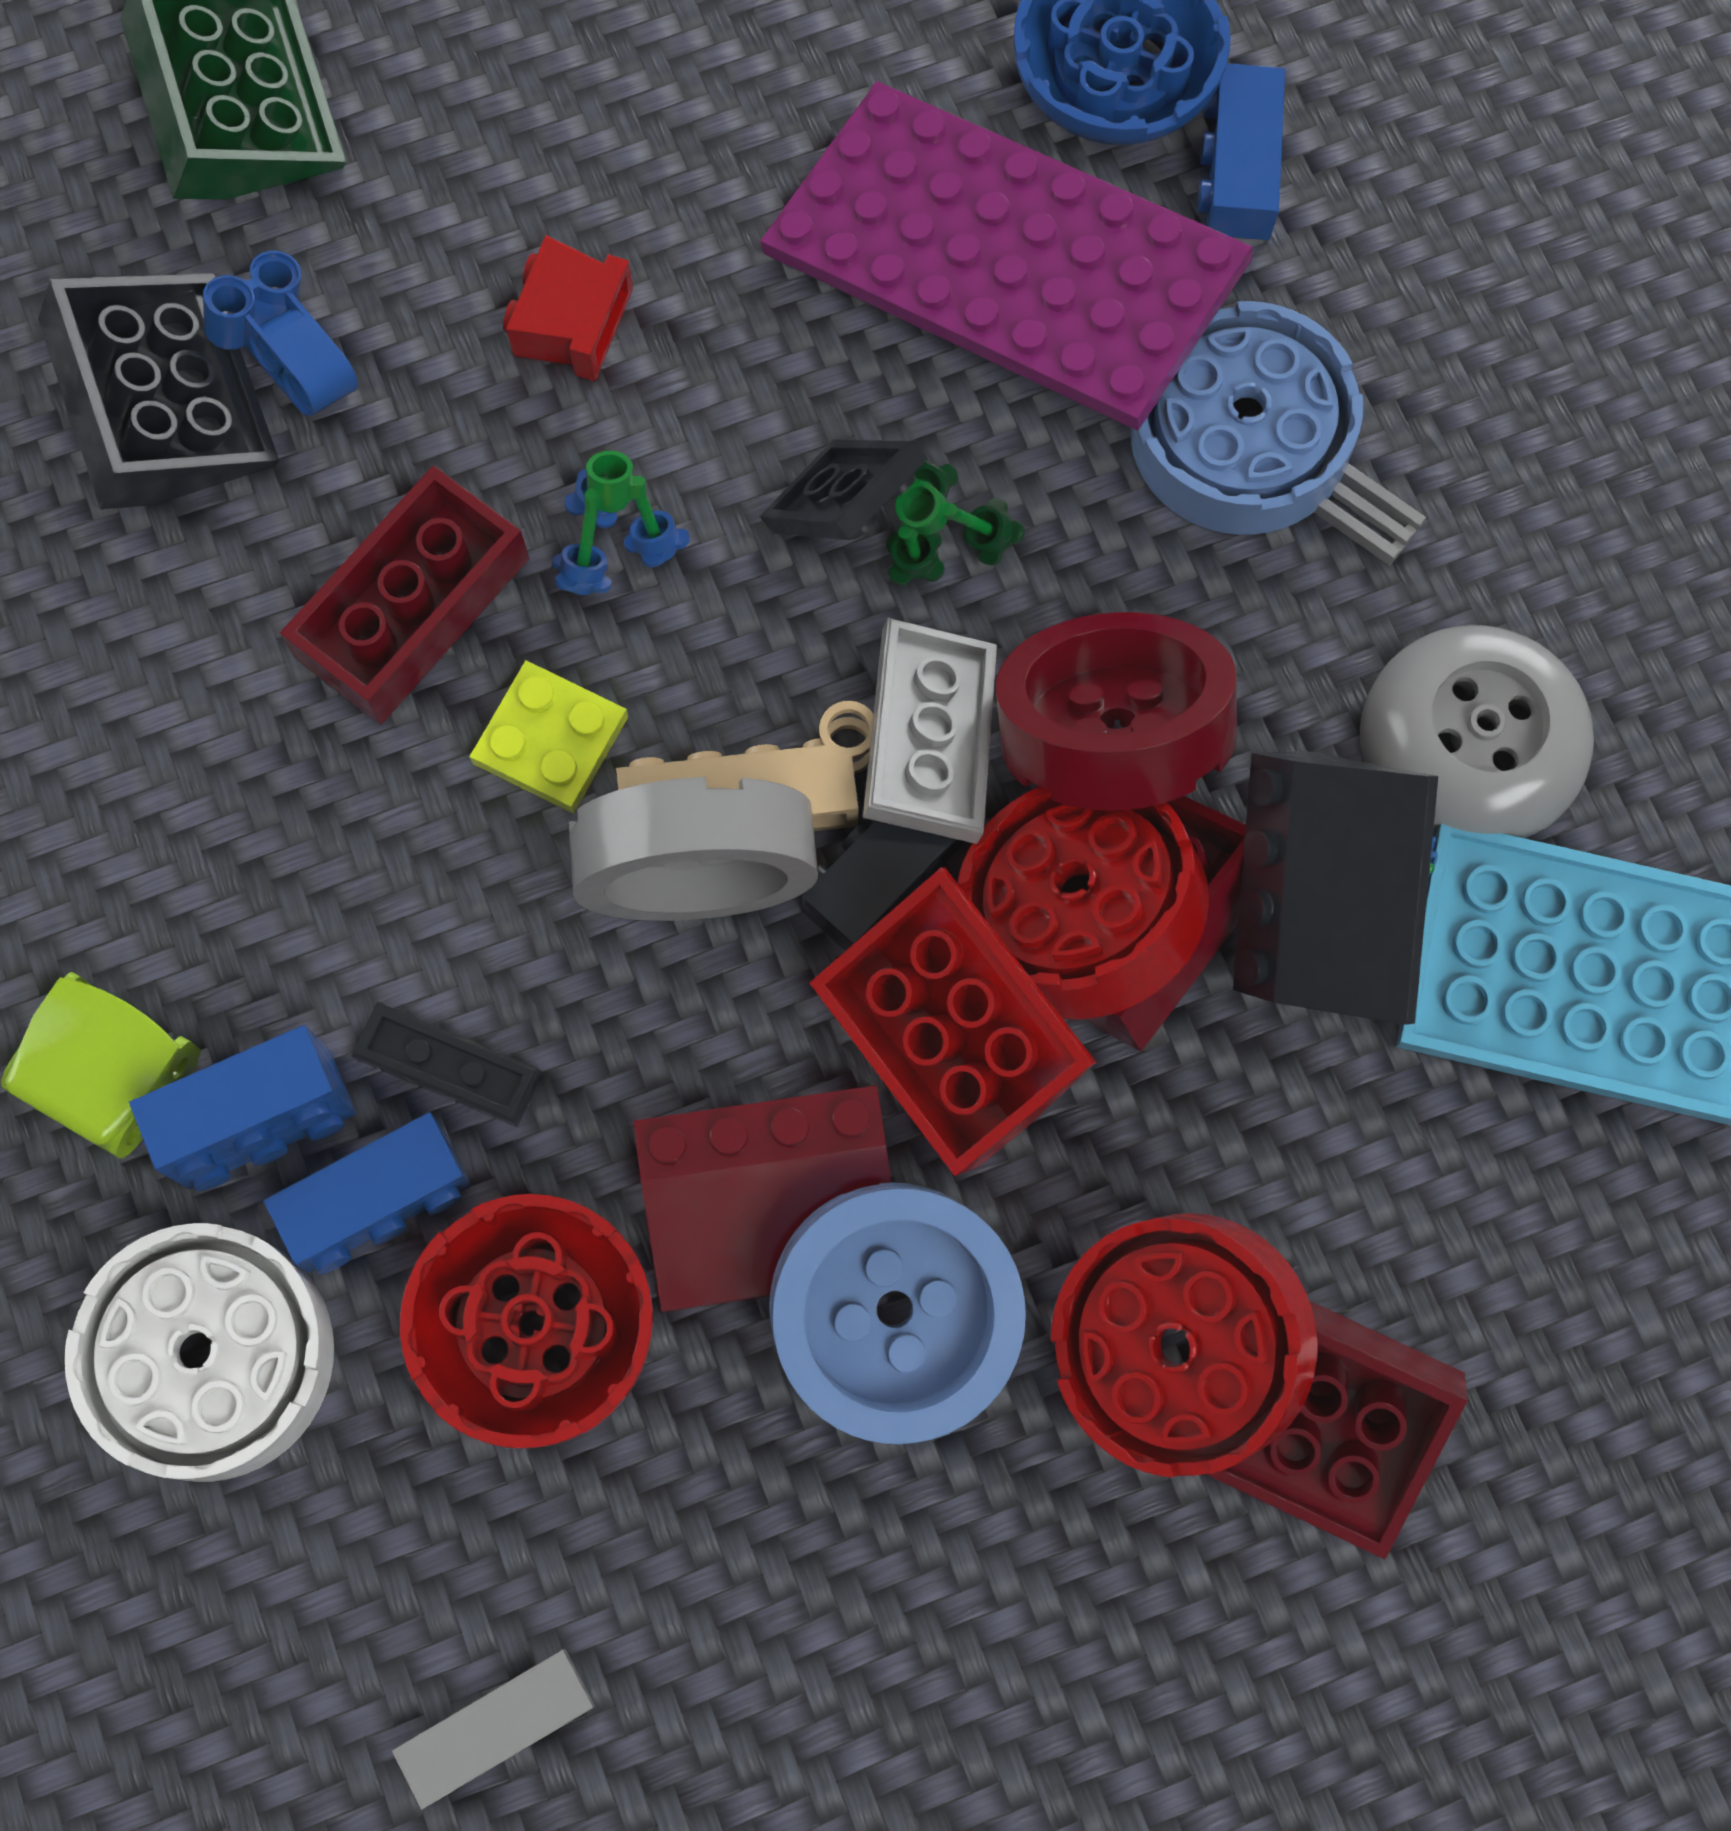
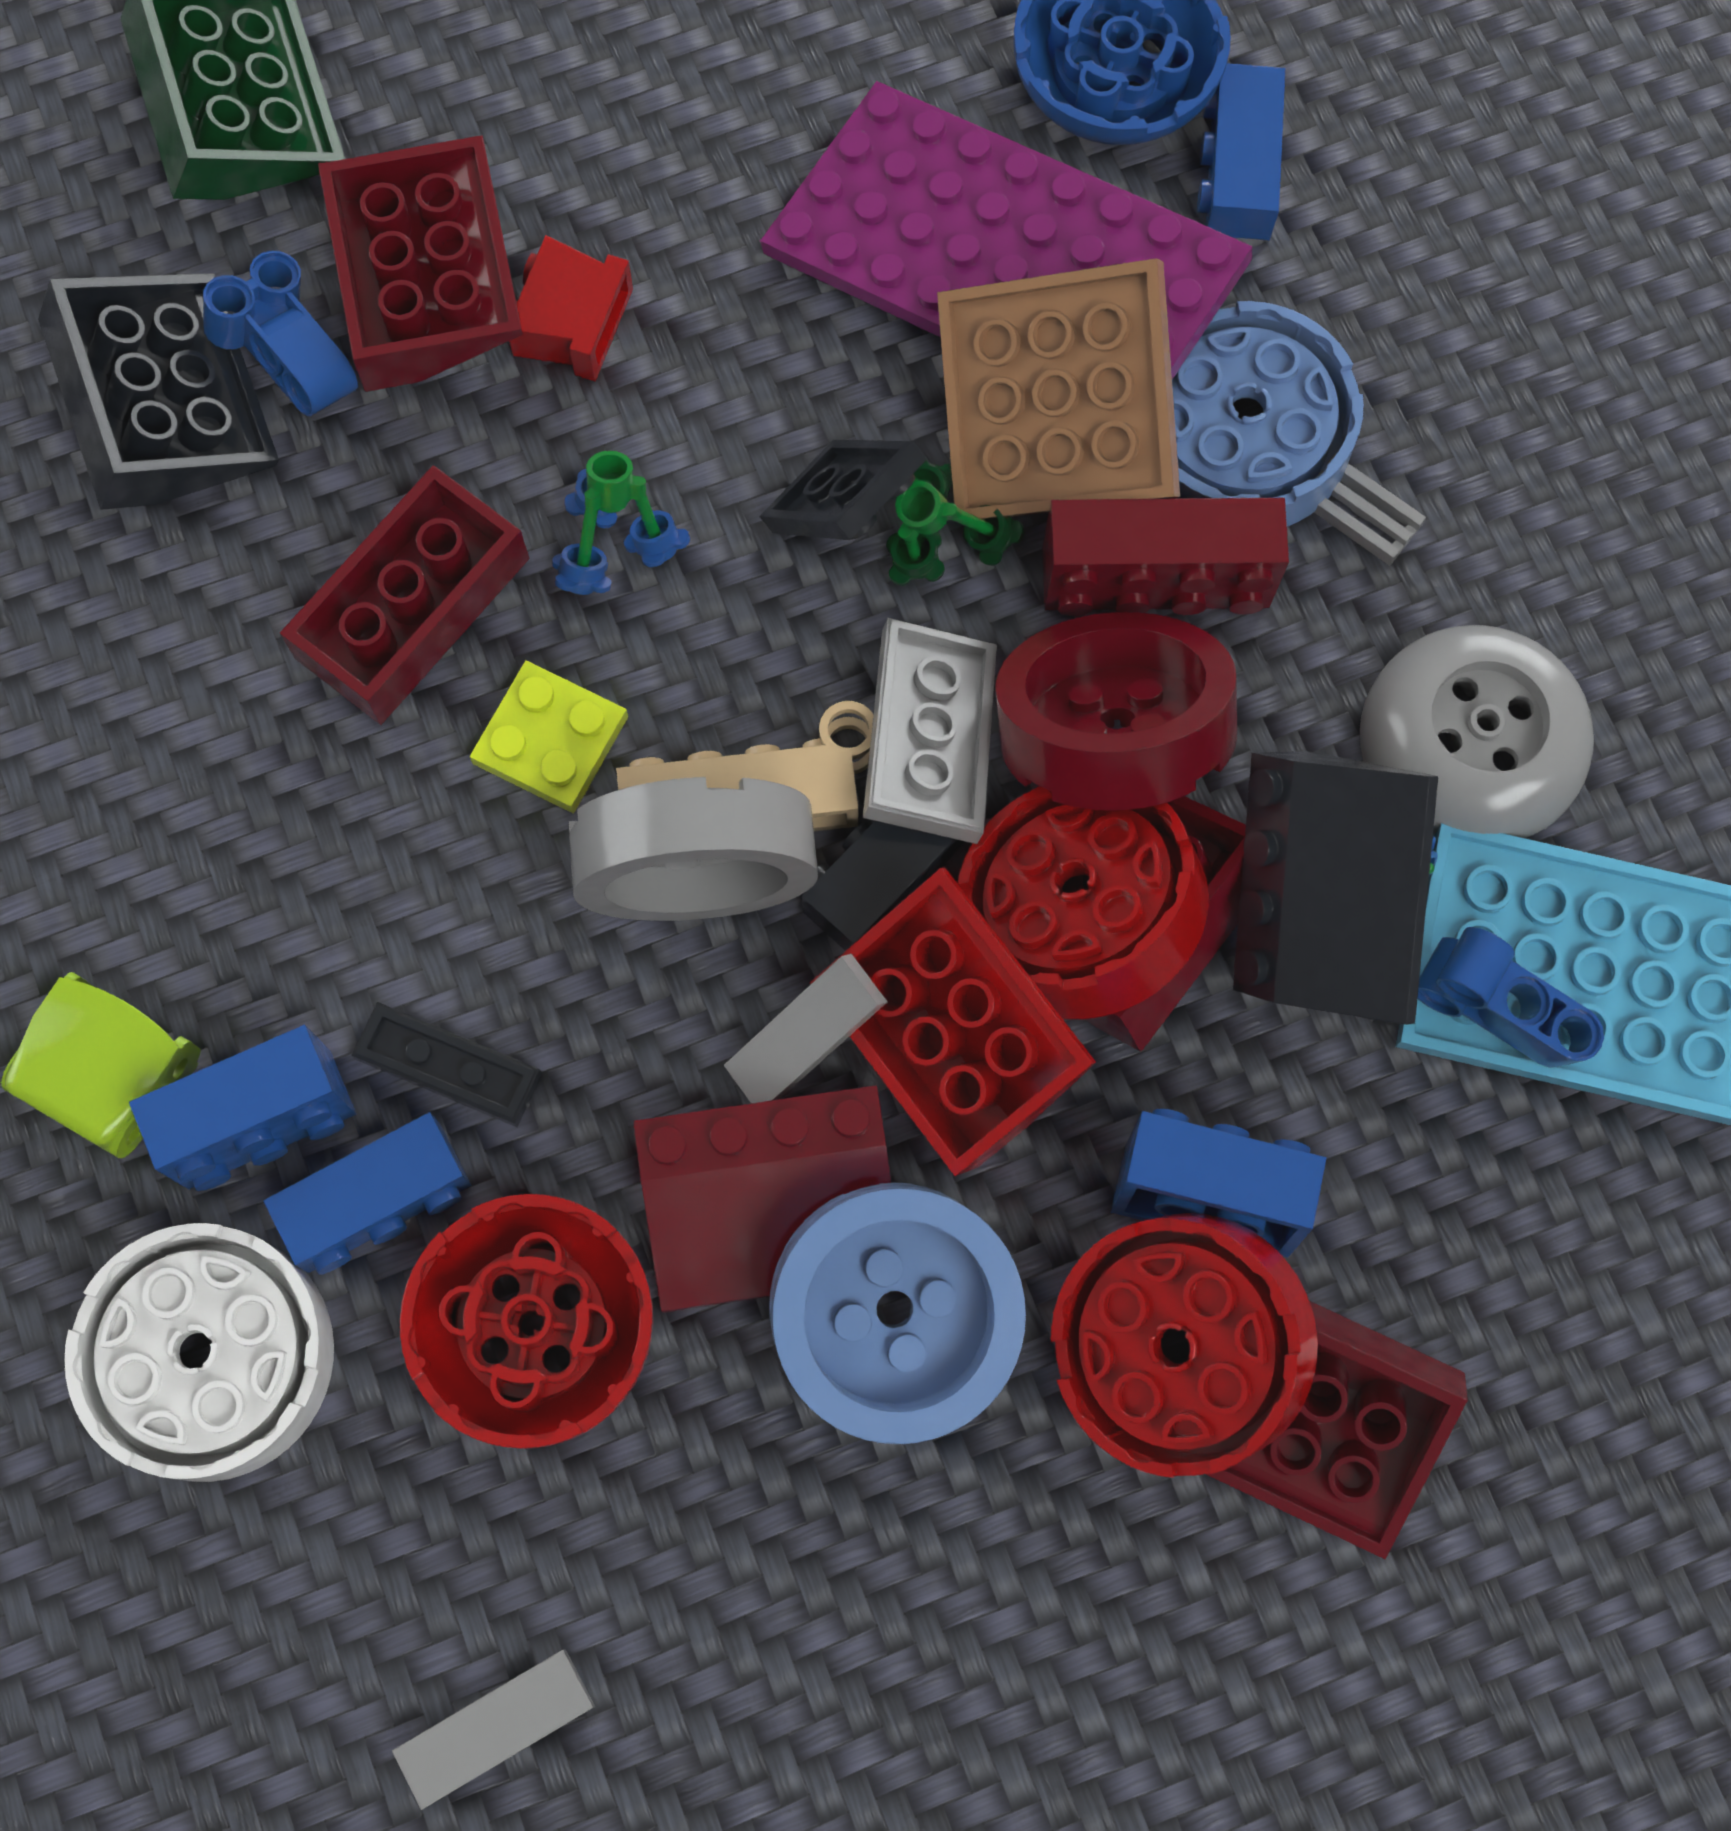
(419, 259): none -> dark red slope
(806, 1031): none -> light grey tile
(1059, 389): none -> medium nougat plate
(1164, 554): none -> dark red brick
(1219, 1173): none -> blue brick
(1474, 981): none -> blue piece

